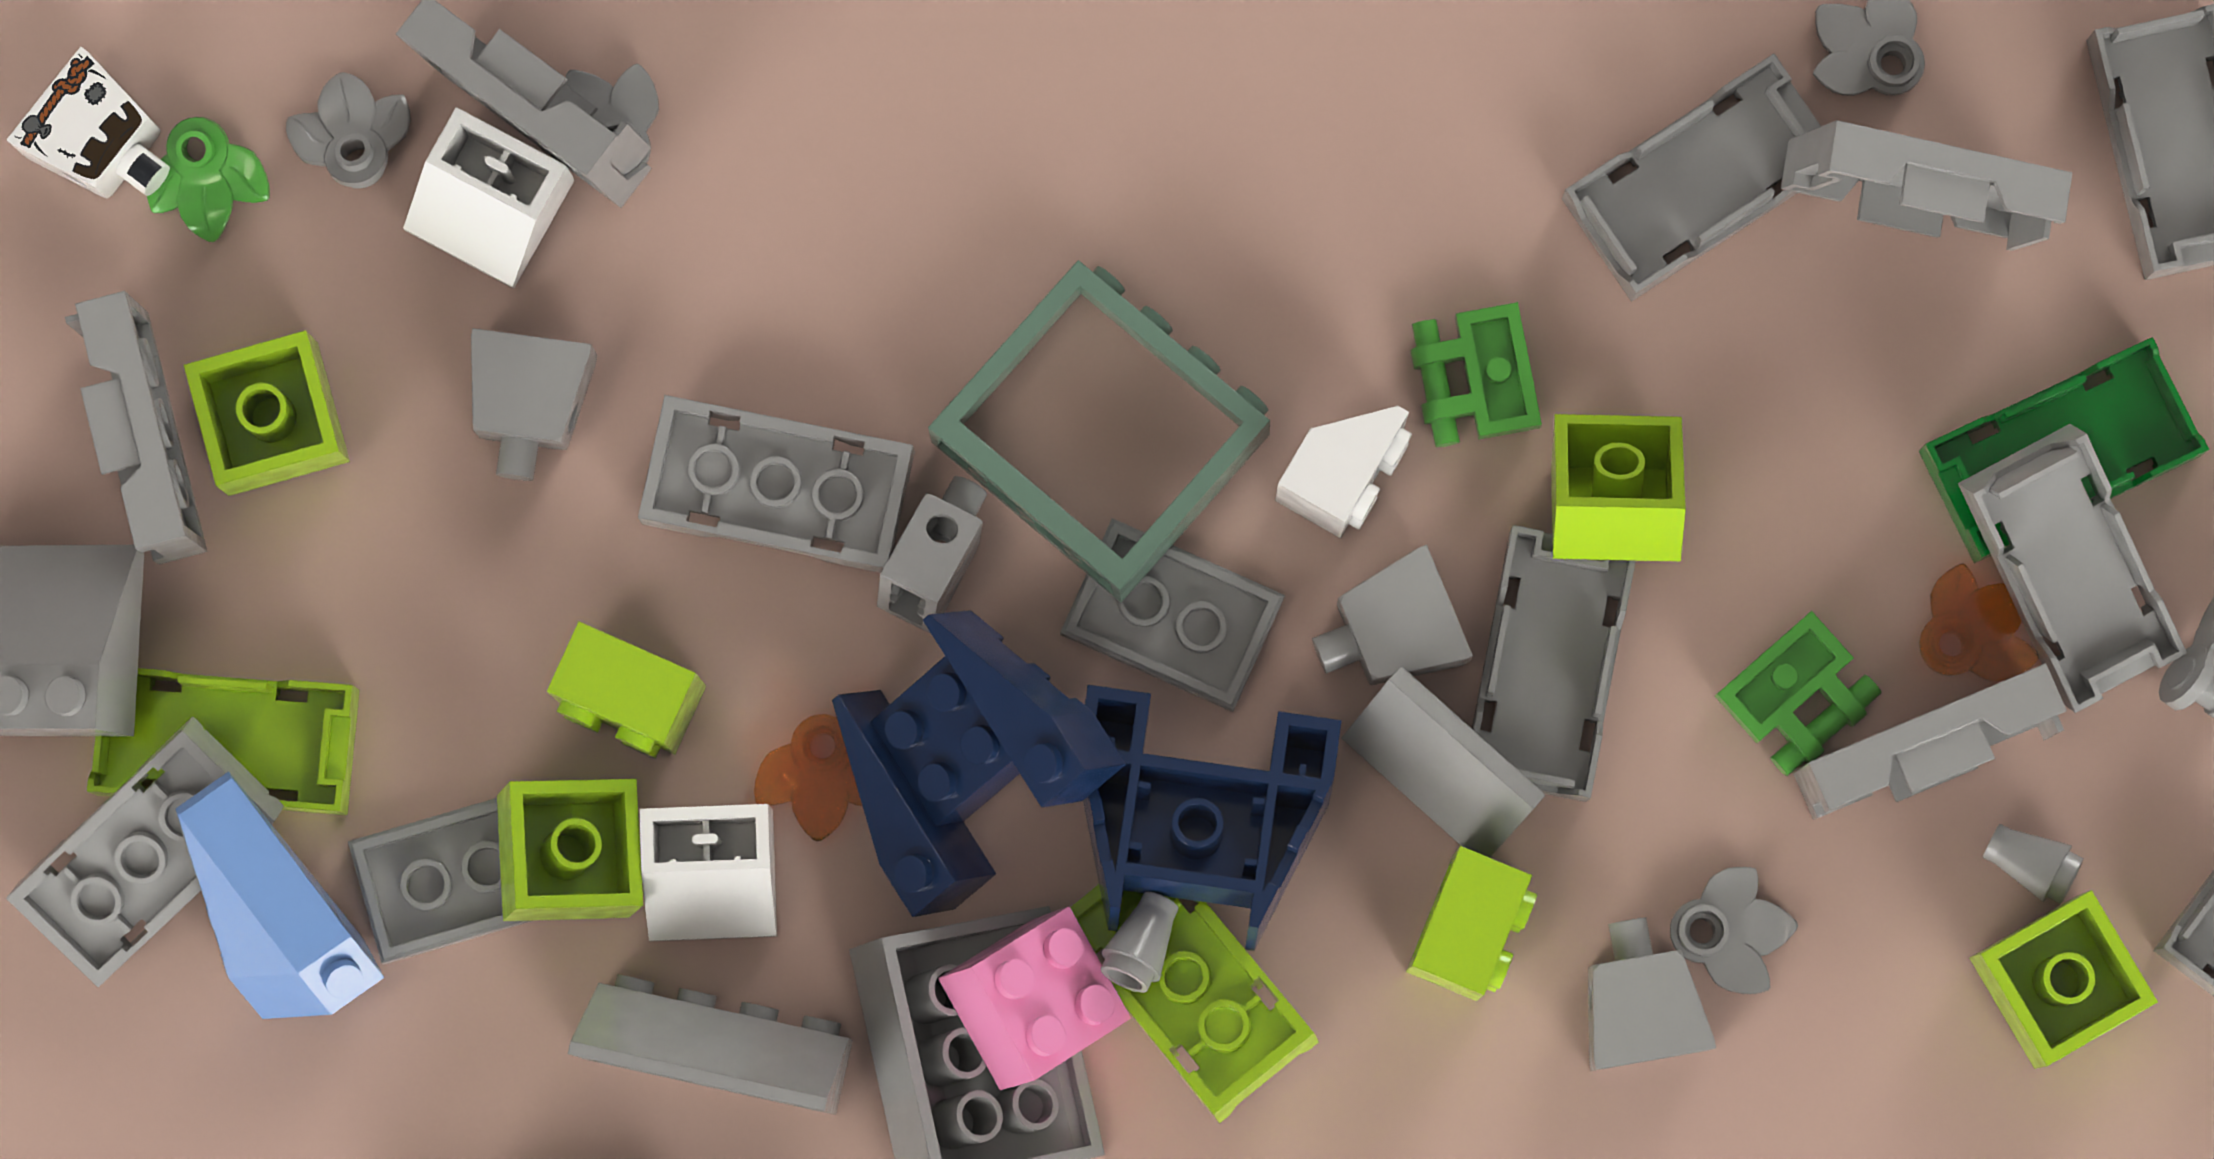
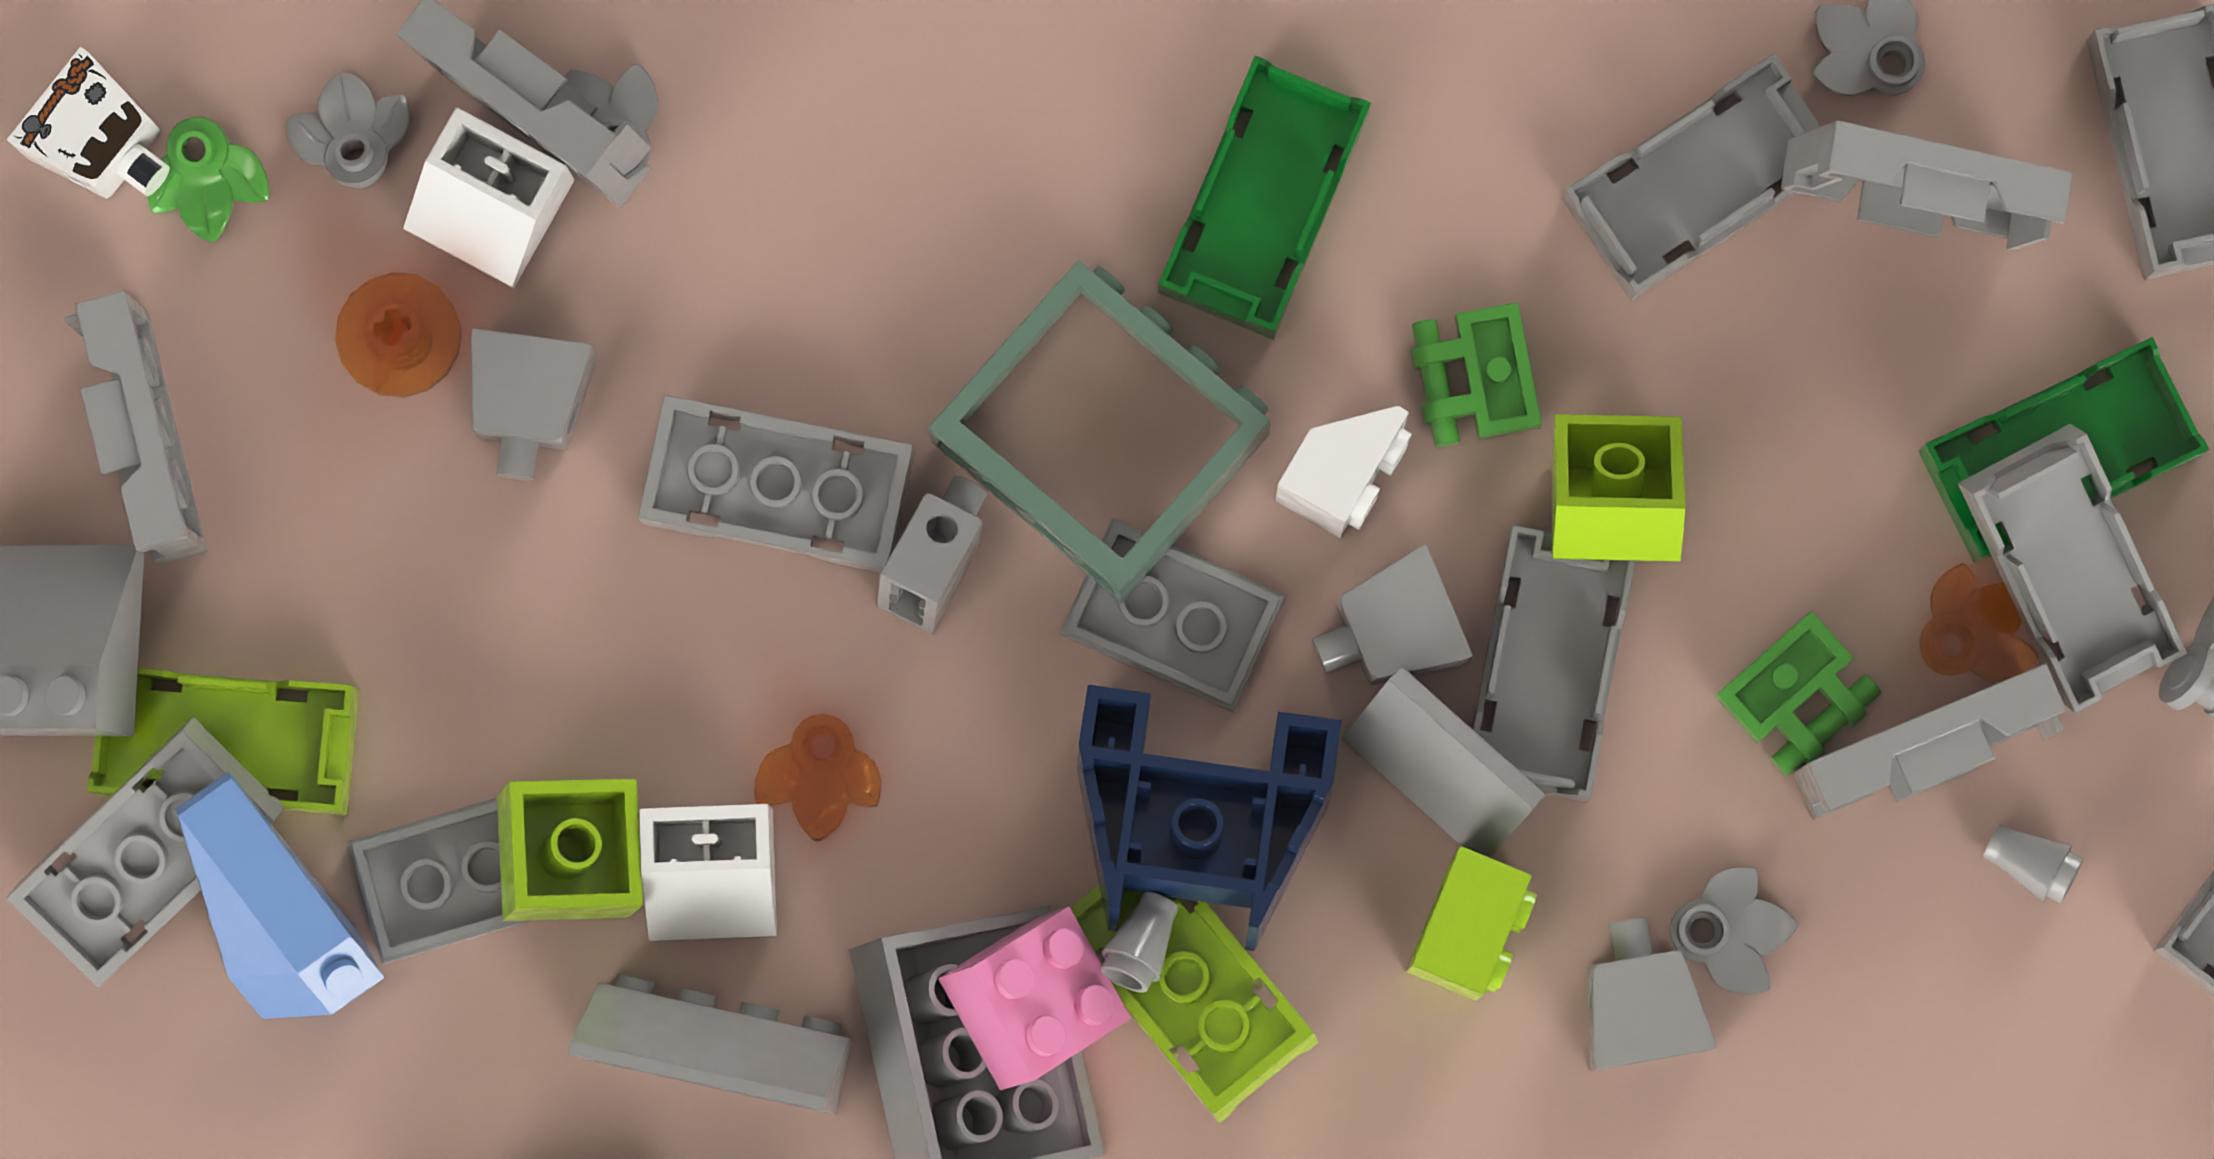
(266, 413): lime brick -> none
(398, 335): none -> clear orange piece
(626, 689): lime brick -> none
(955, 746): dark blue wedge -> none
(1264, 198): none -> green piece
(2063, 980): lime brick -> none

